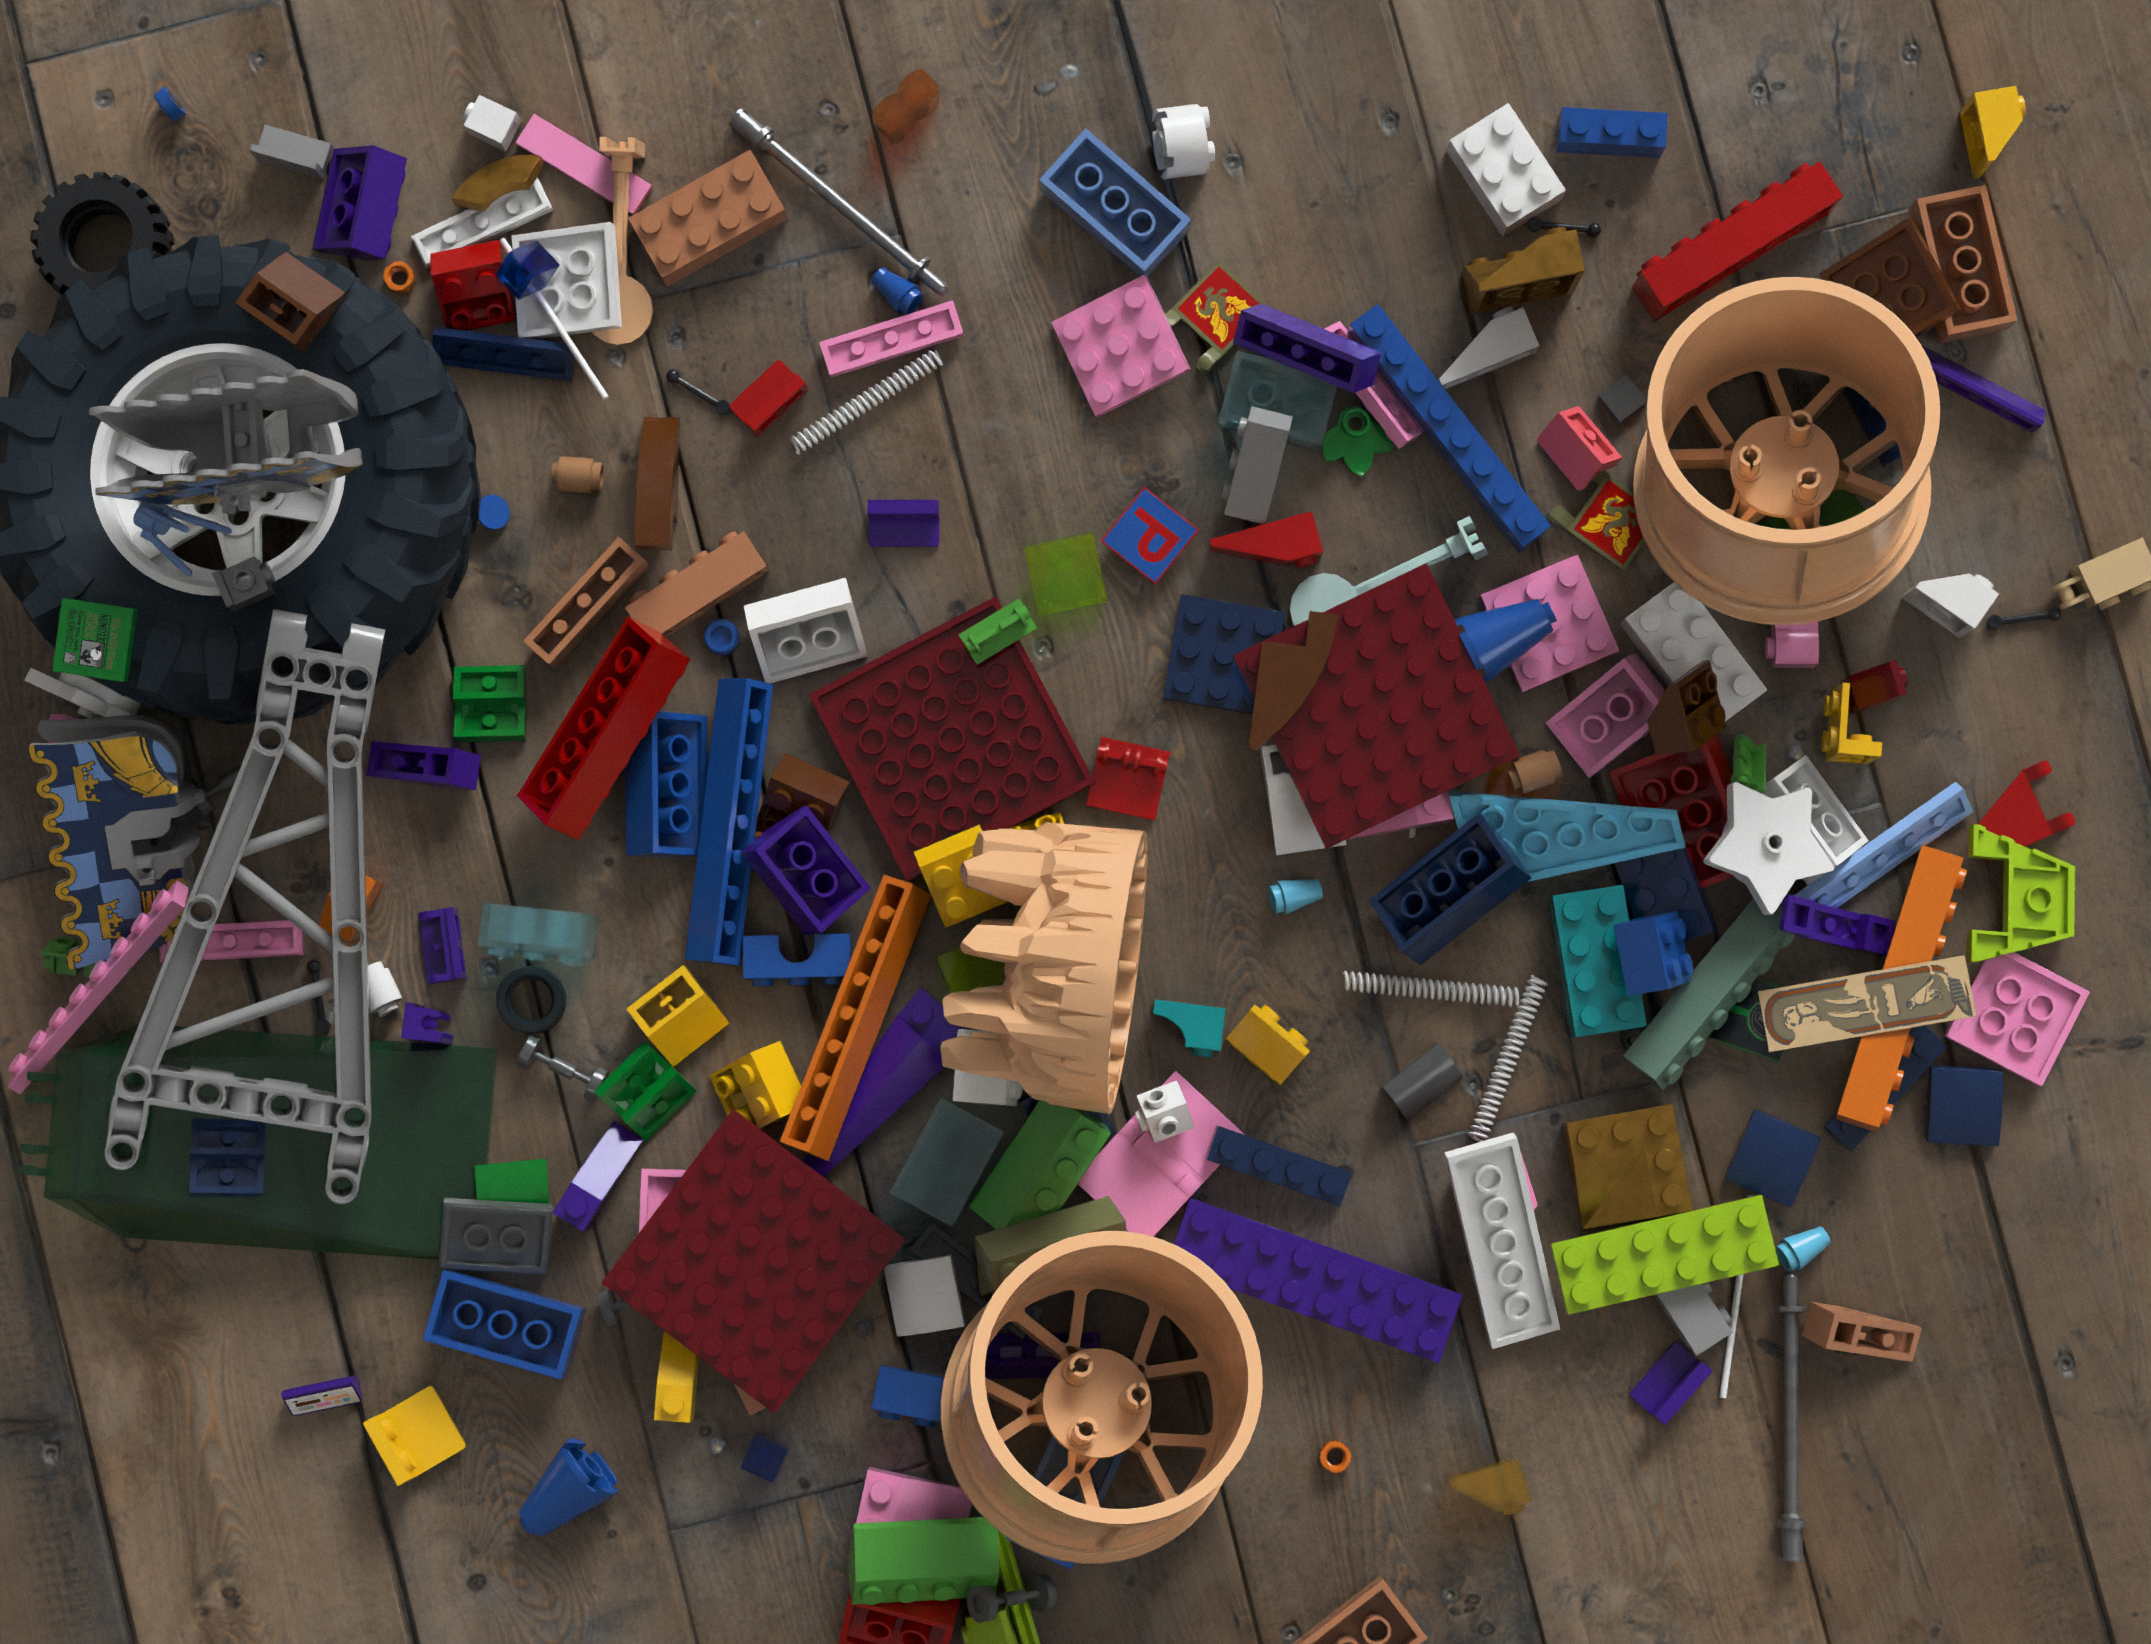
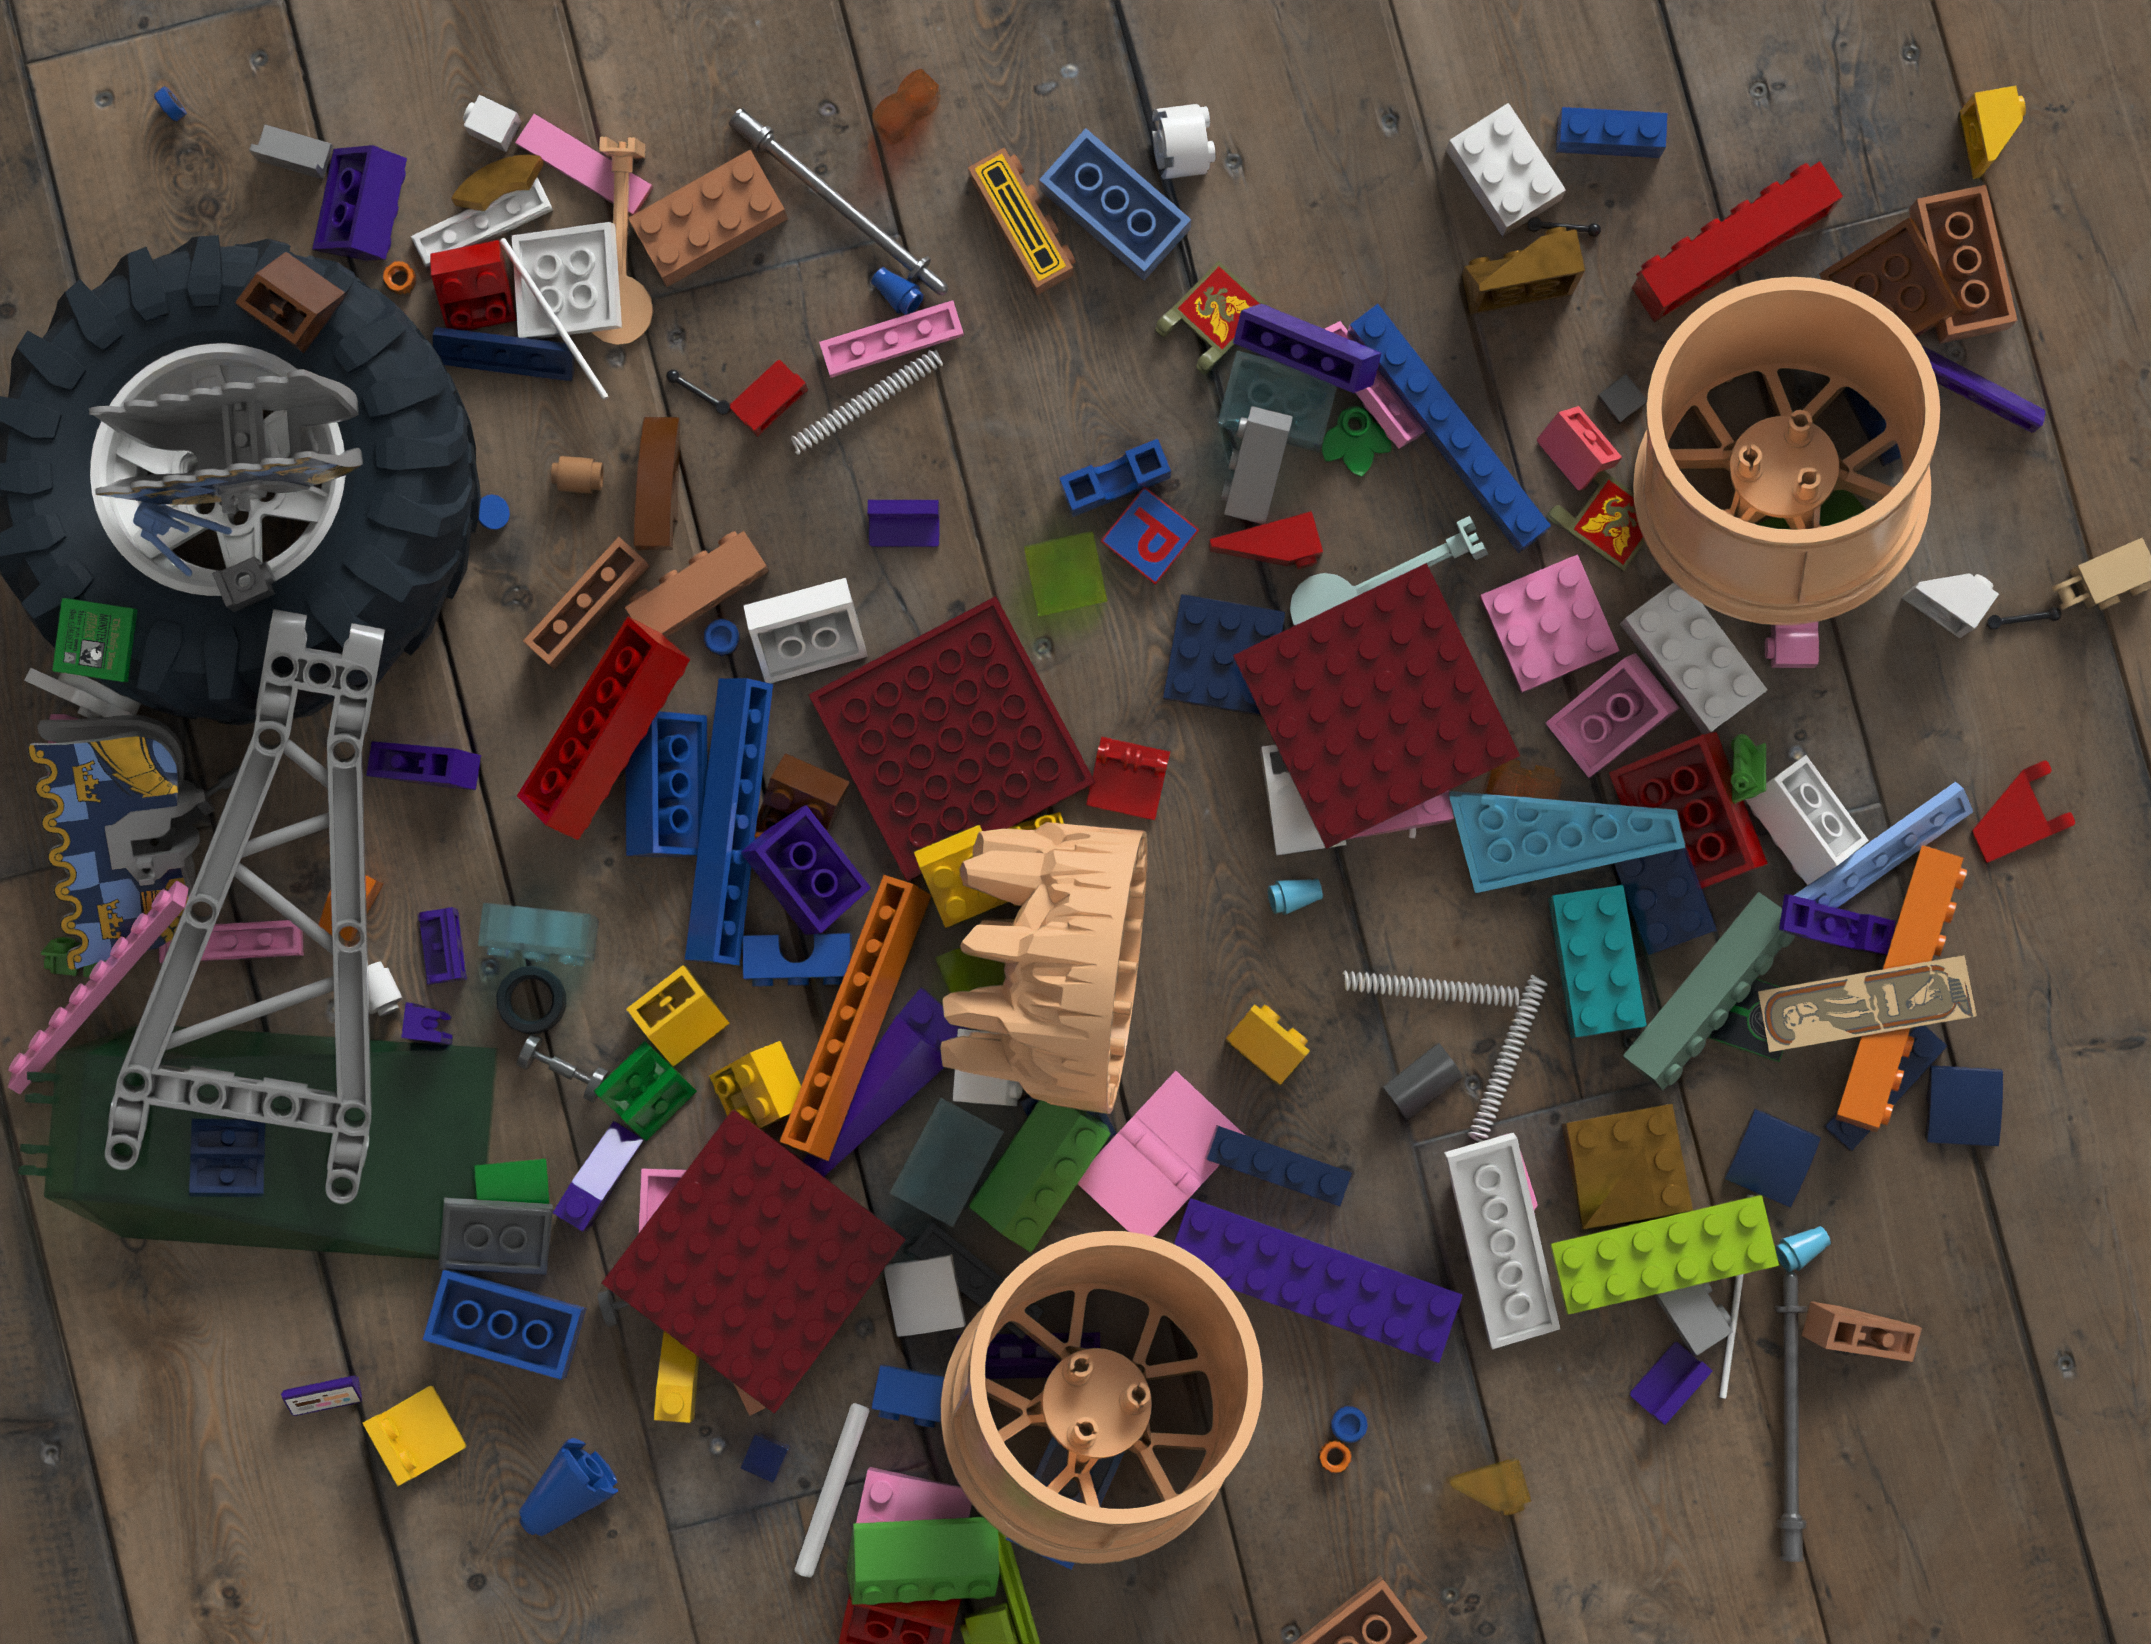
(79, 204): black tyre -> none
(322, 1024): black hinge -> none
(490, 703): green slope -> none
(527, 269): clear blue brick -> none
(832, 1490): none -> white axle
(983, 1602): dark grey wheel -> none
(998, 631): bright green hinge -> none
(1006, 1248): olive slope -> none
(1021, 221): none -> brick
(1106, 483): none -> blue arch
(1121, 346): bright pink plate -> none
(1164, 1112): white brick -> none
(1199, 1025): teal arch -> none
(1288, 677): reddish brown slope -> none
(1349, 1424): none -> blue tile
(1449, 889): dark blue slope -> none
(1498, 344): white slope -> none
(1505, 634): blue cone -> none
(1534, 771): medium nougat brick -> none
(1653, 953): blue brick -> none
(1687, 712): reddish brown slope -> none
(1768, 843): white plate -> none
(1857, 749): yellow bracket -> none
(1876, 686): dark red slope -> none
(2020, 1016): bright pink plate -> none
(2035, 897): lime wing -> none

